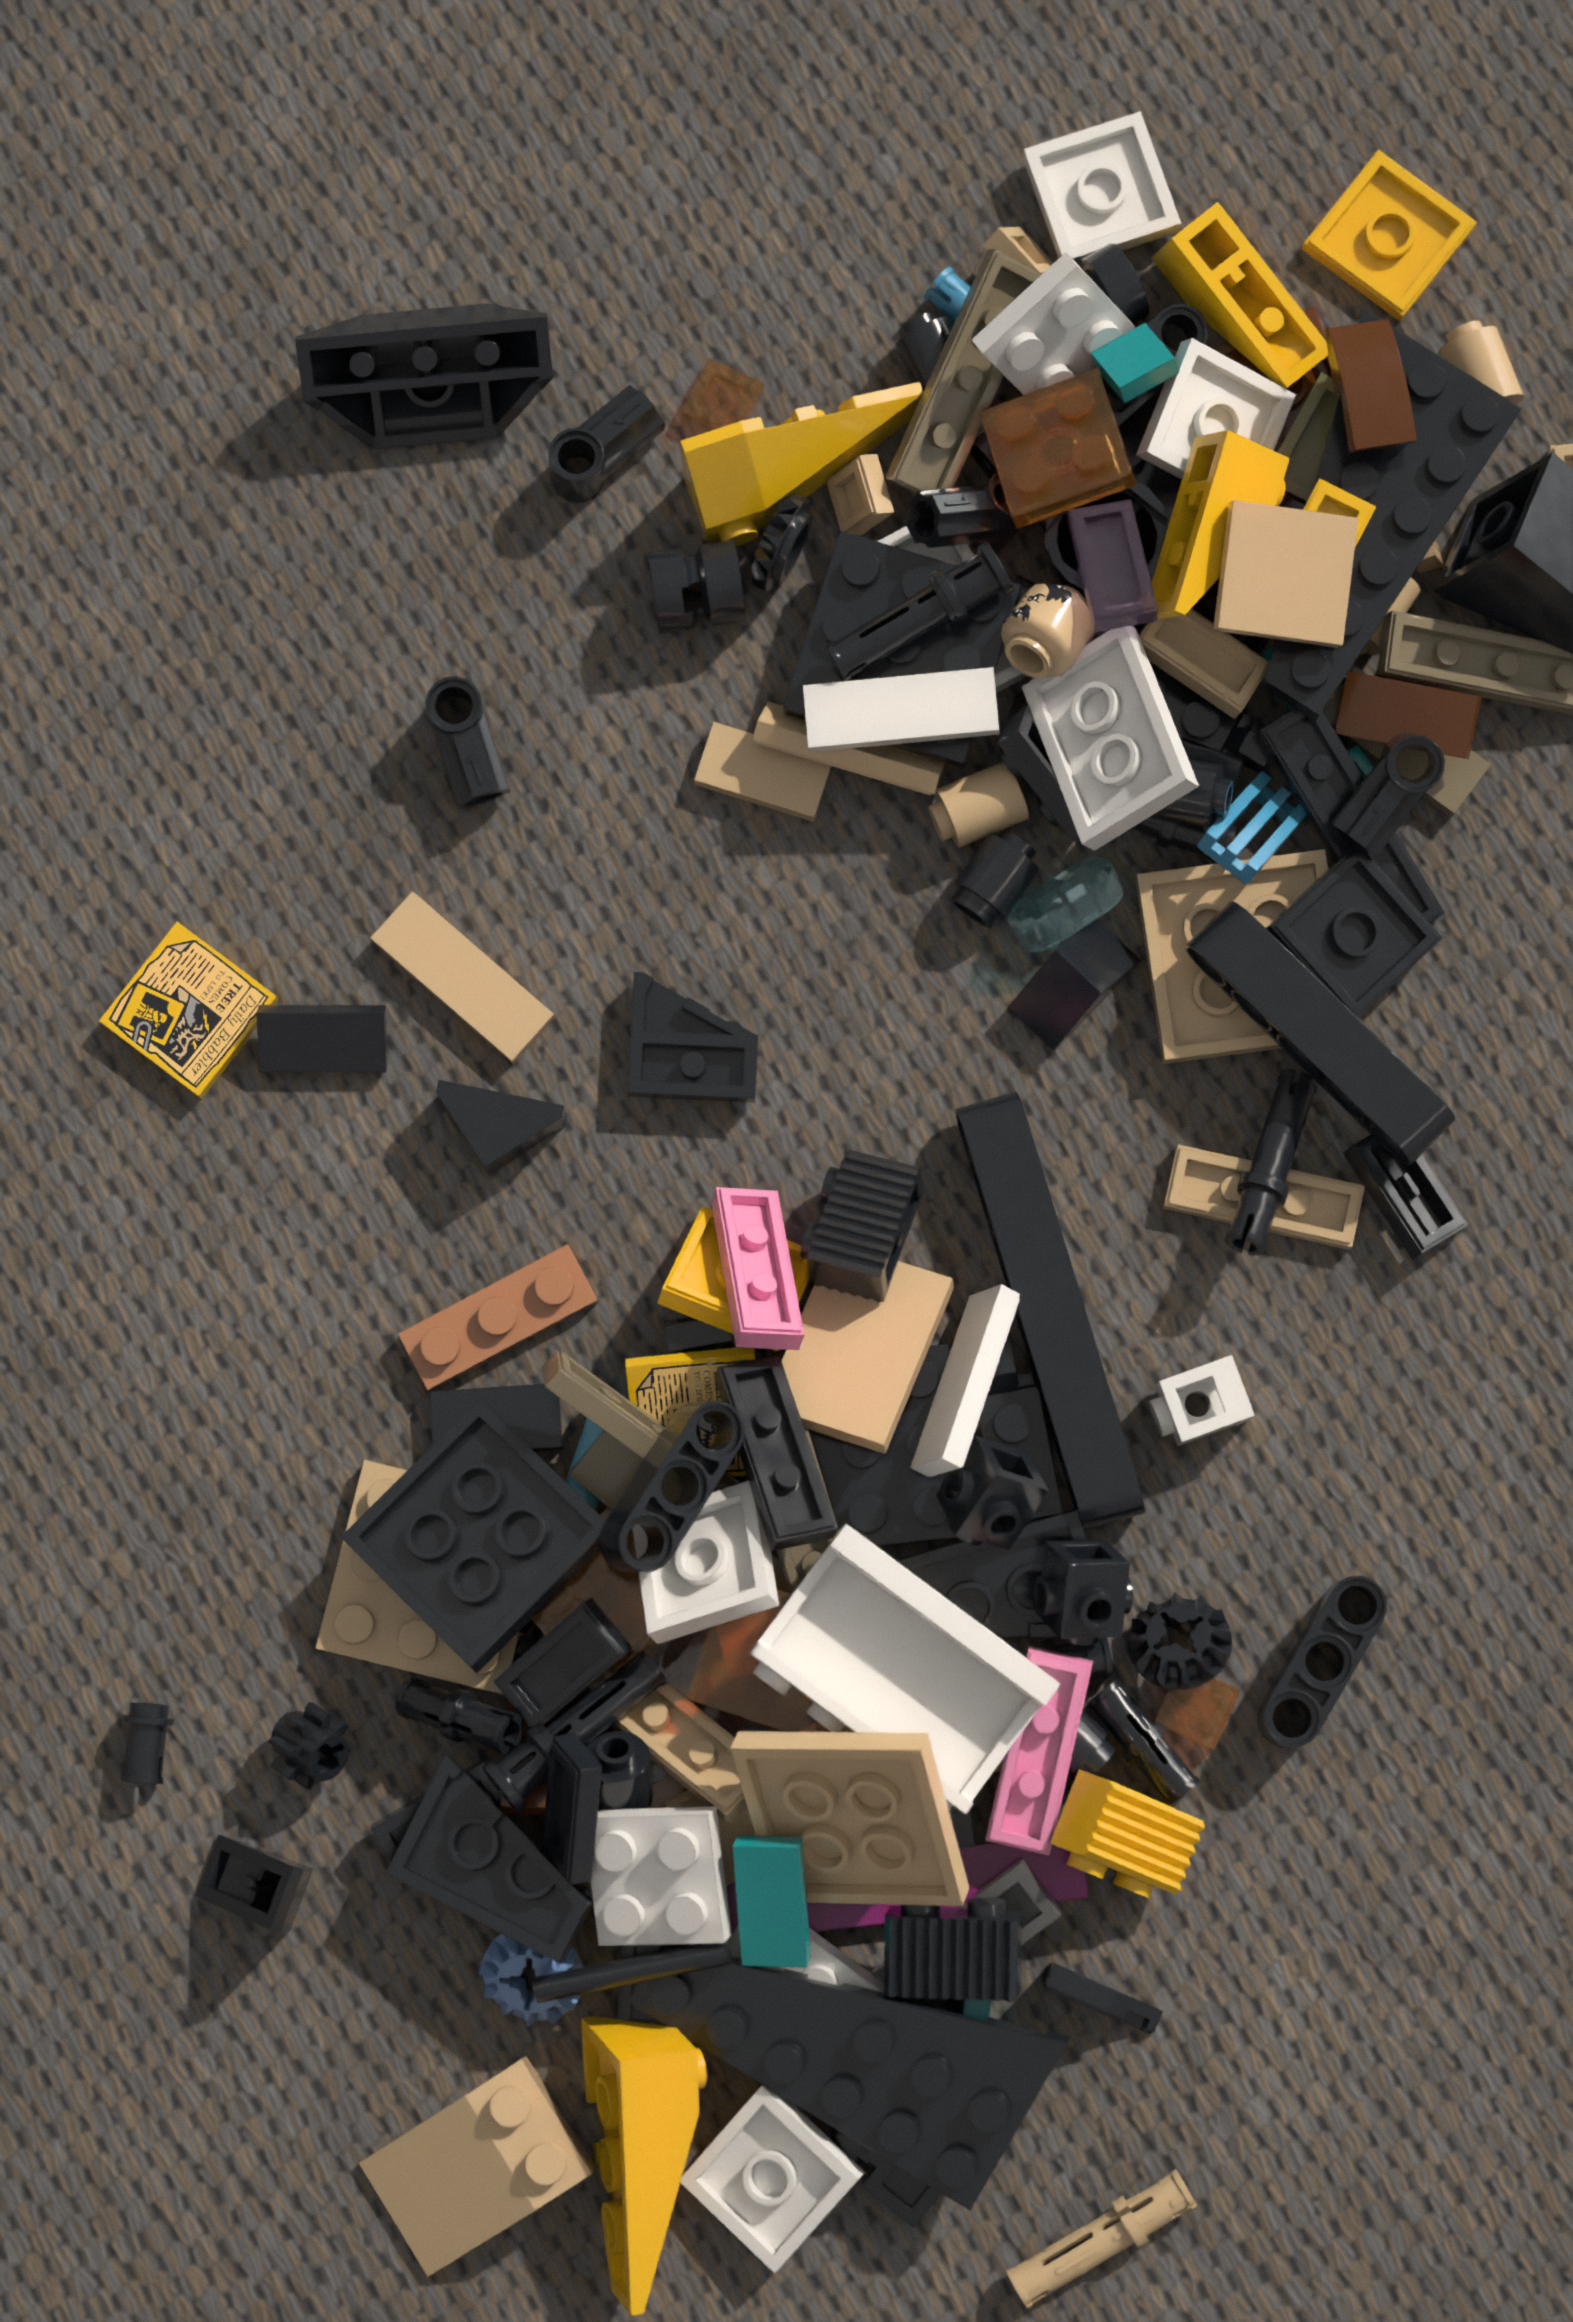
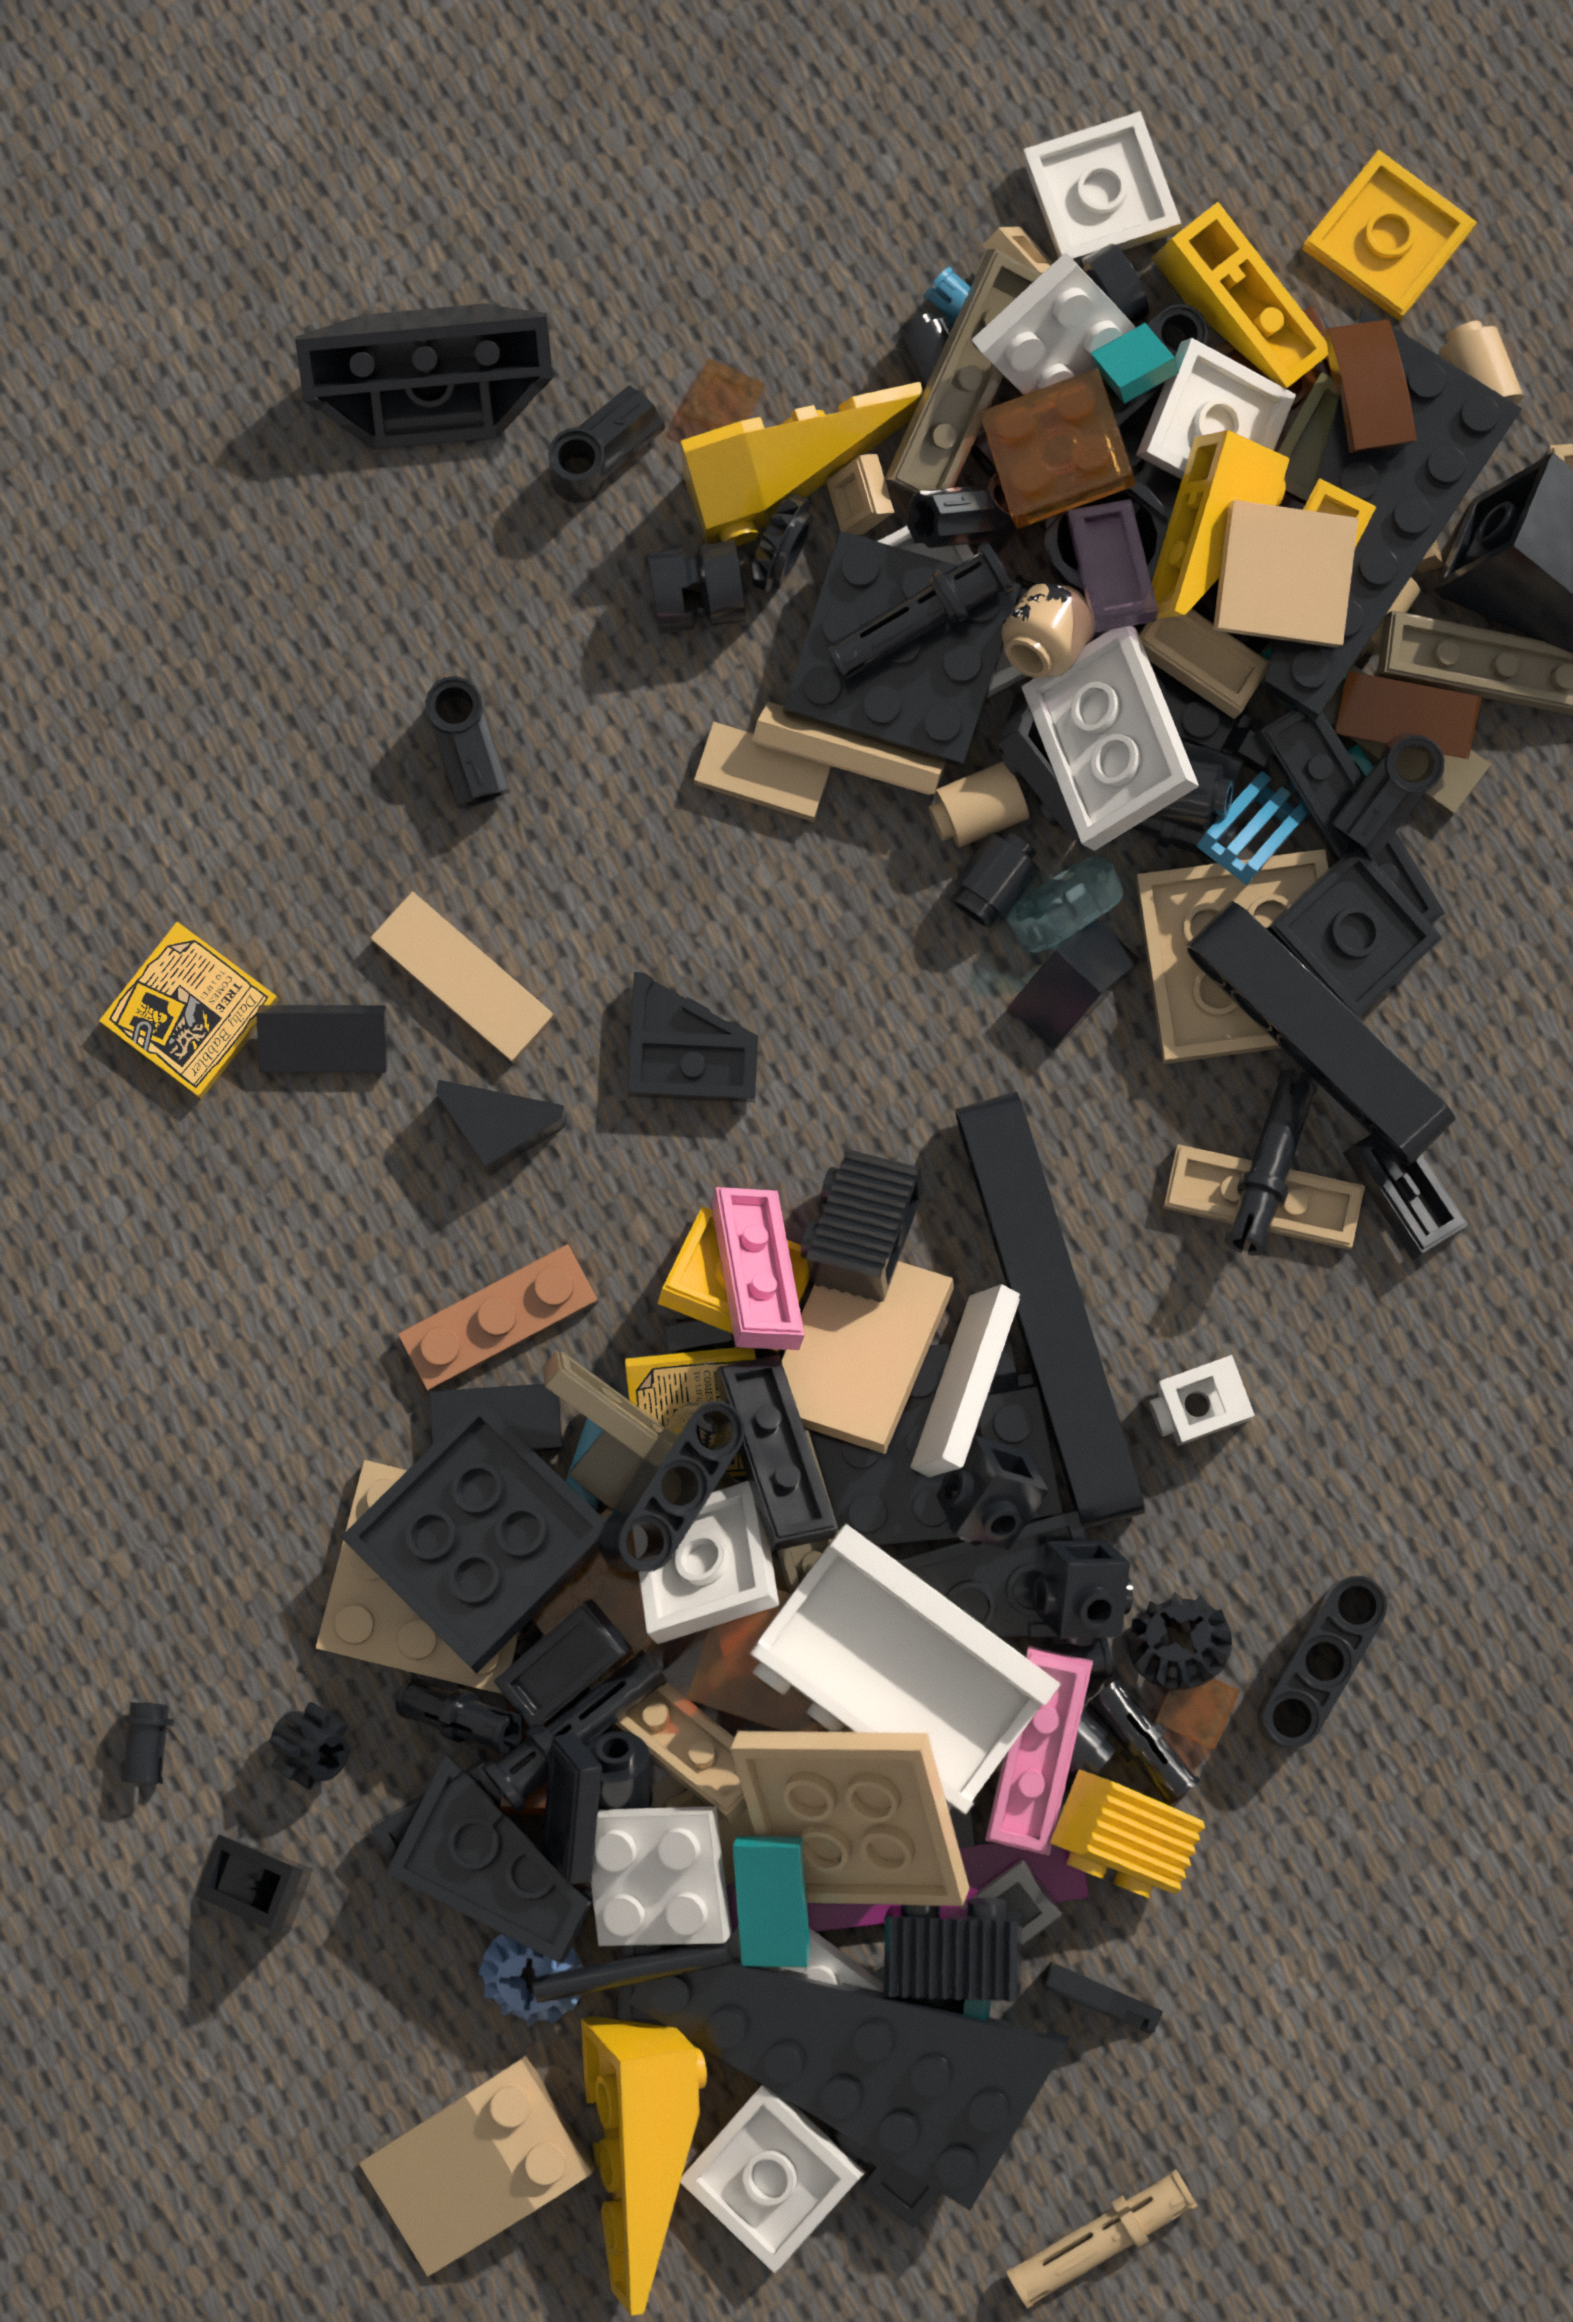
(901, 709): white tile -> none

